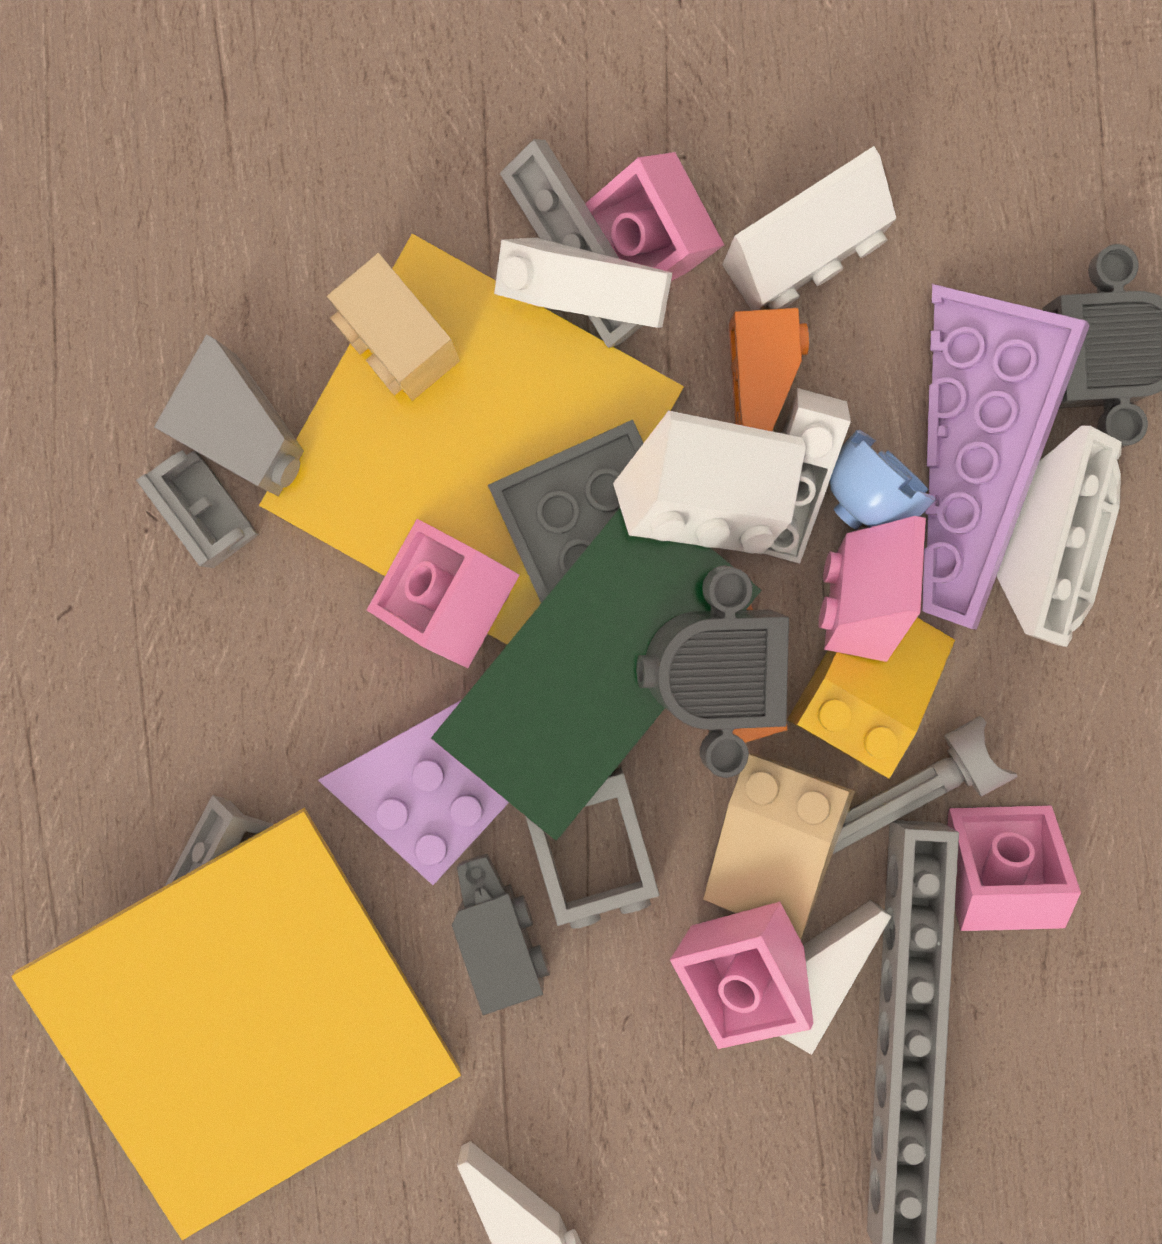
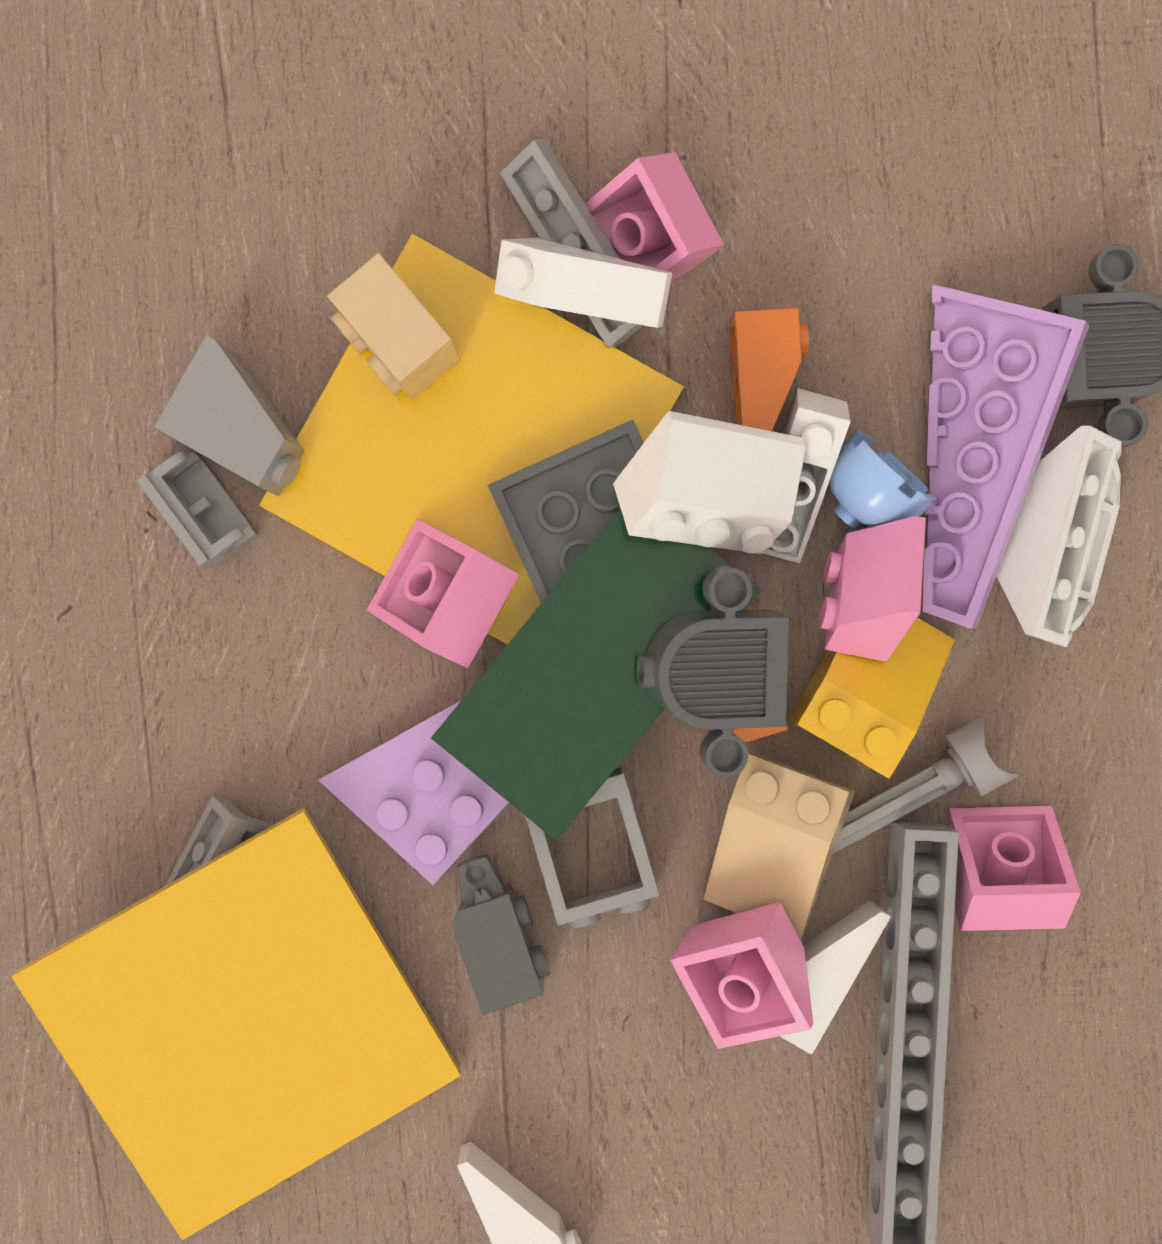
(812, 234): white slope -> none

